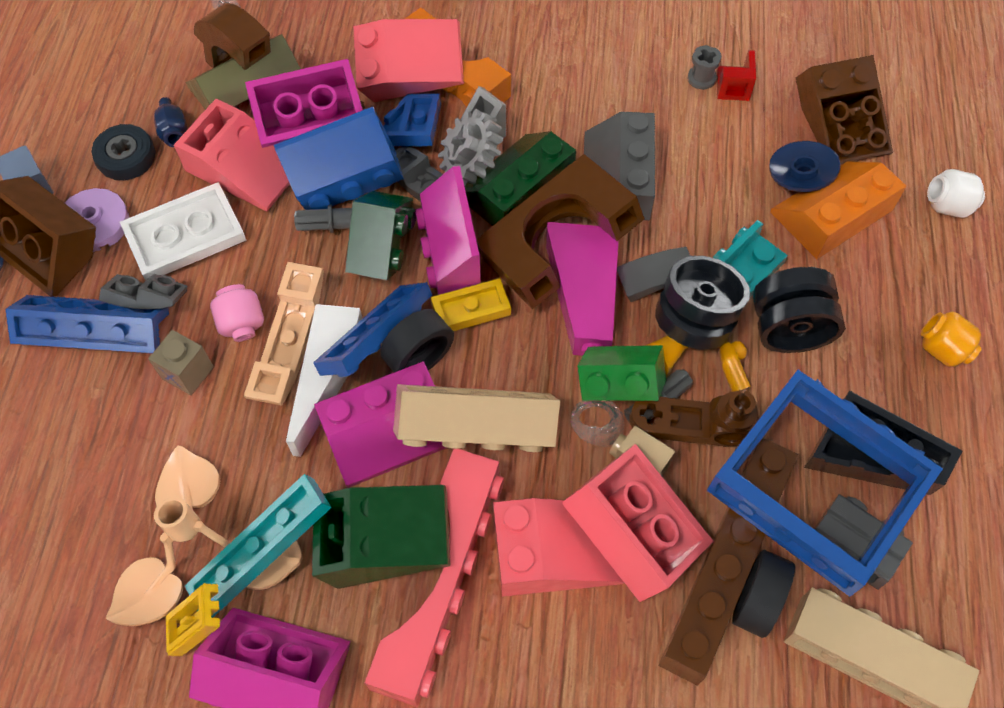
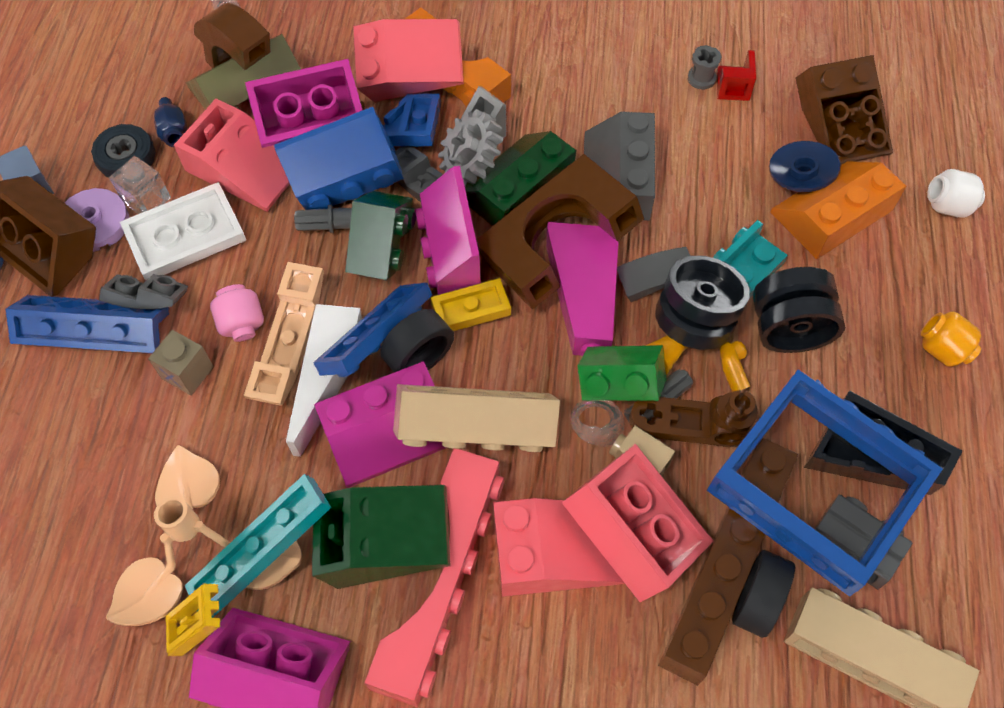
(139, 185): none -> clear brick

